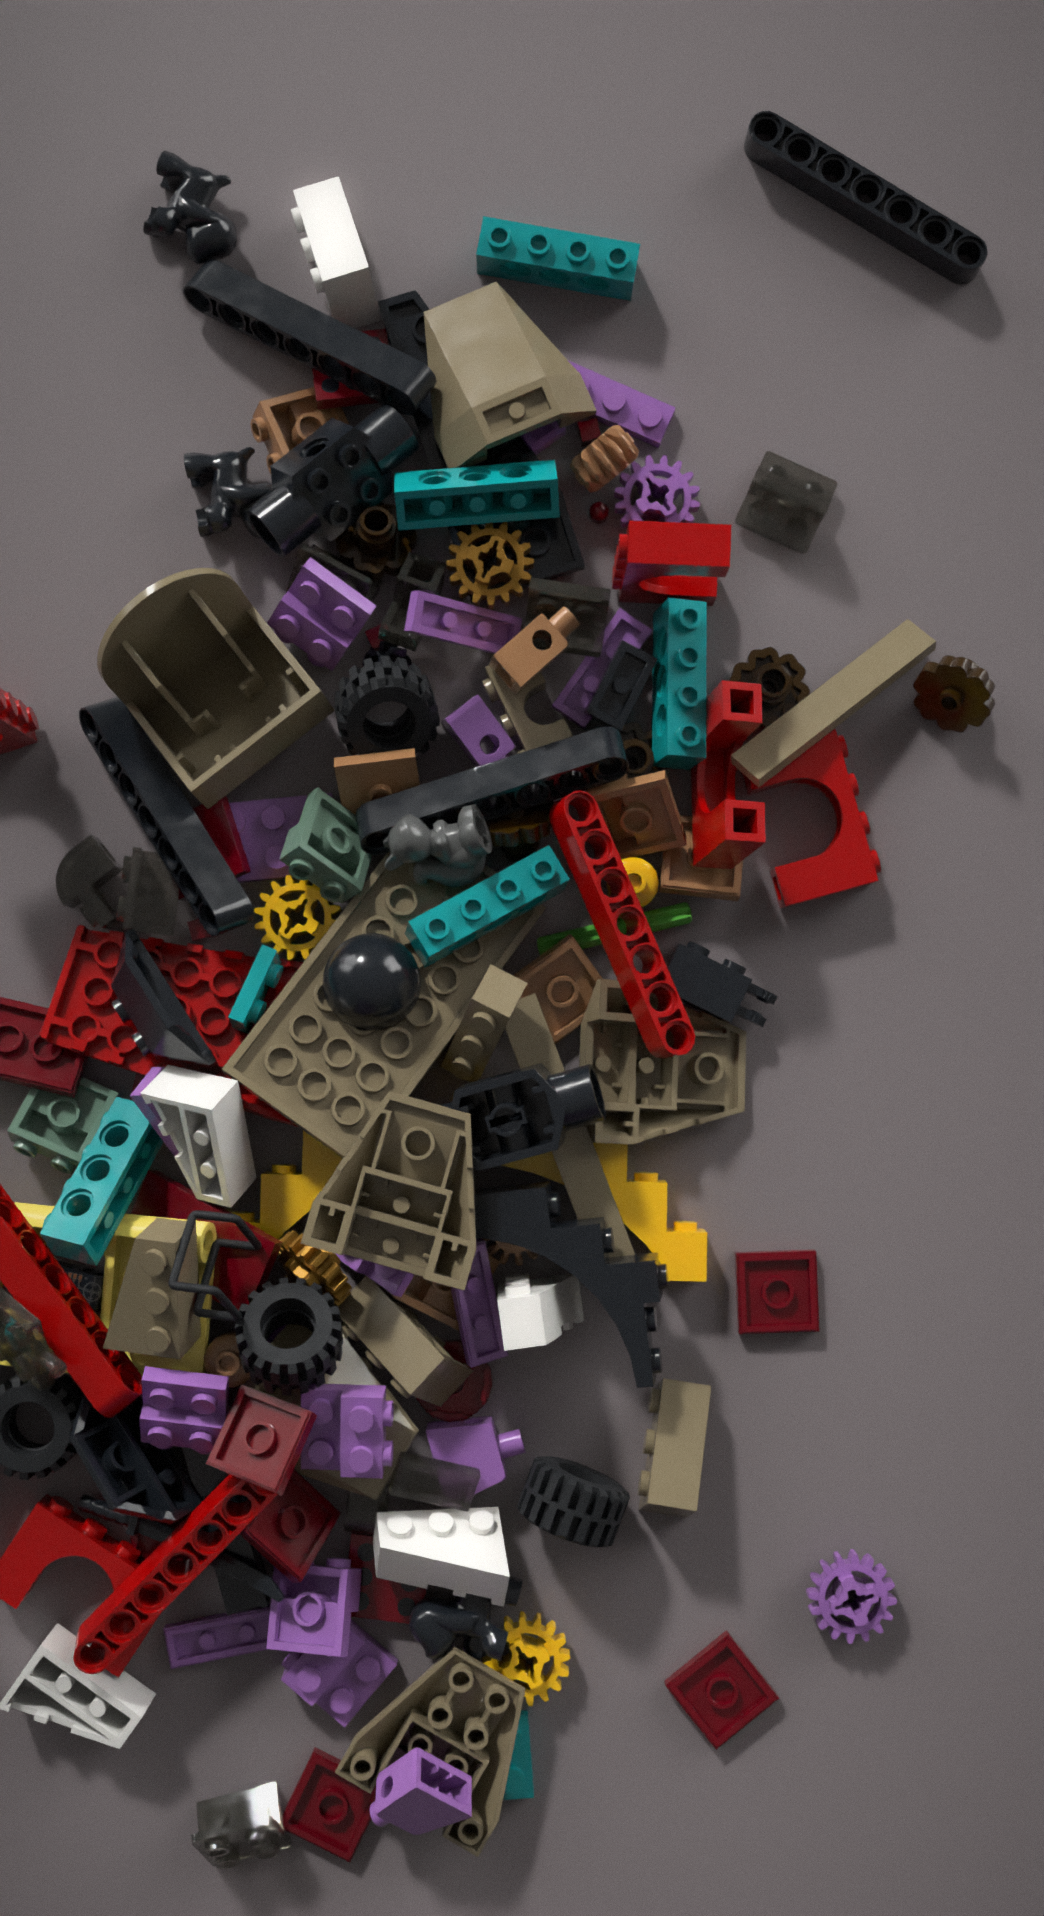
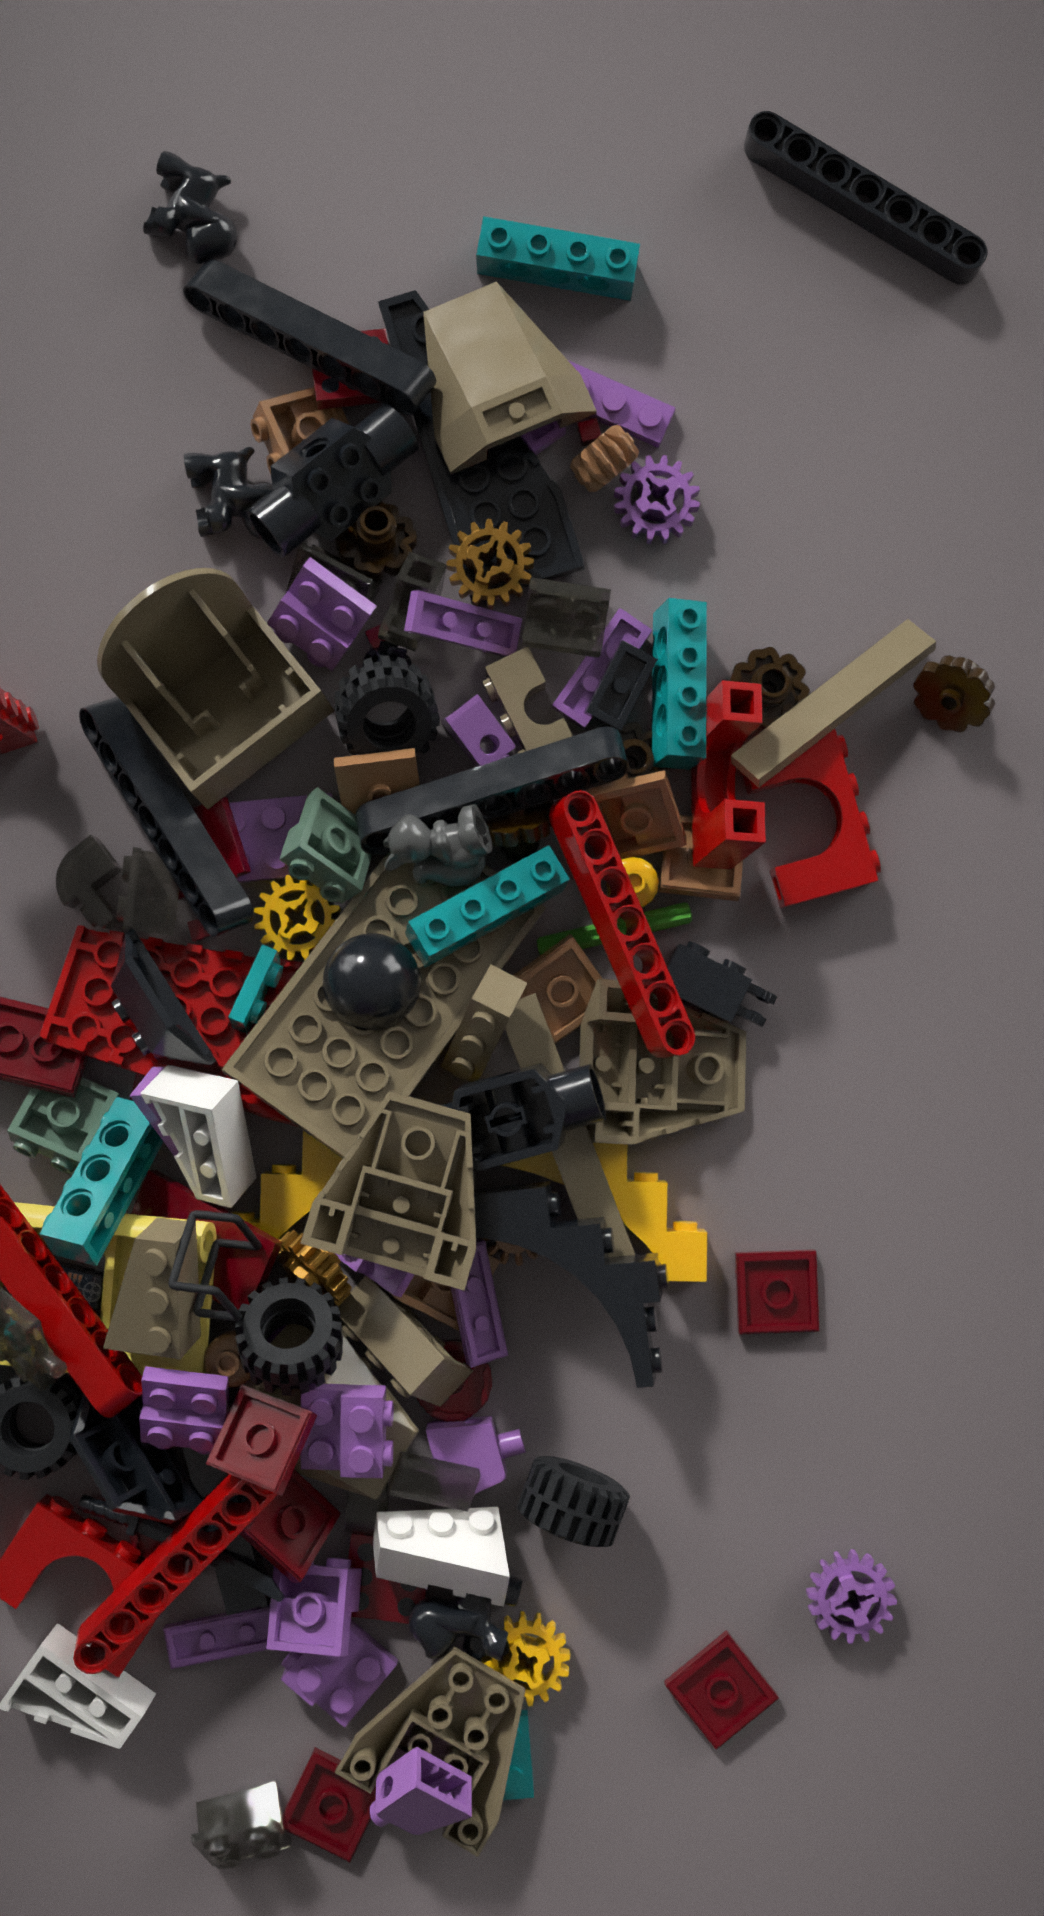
(337, 252): white wedge -> none
(476, 495): teal brick -> none
(521, 661): medium nougat torso -> none
(537, 1308): white wedge -> none
(599, 512): dark red piece -> none
(671, 561): red arch -> none
(674, 1448): dark tan wedge -> none
(786, 502): clear smoke bracket -> none

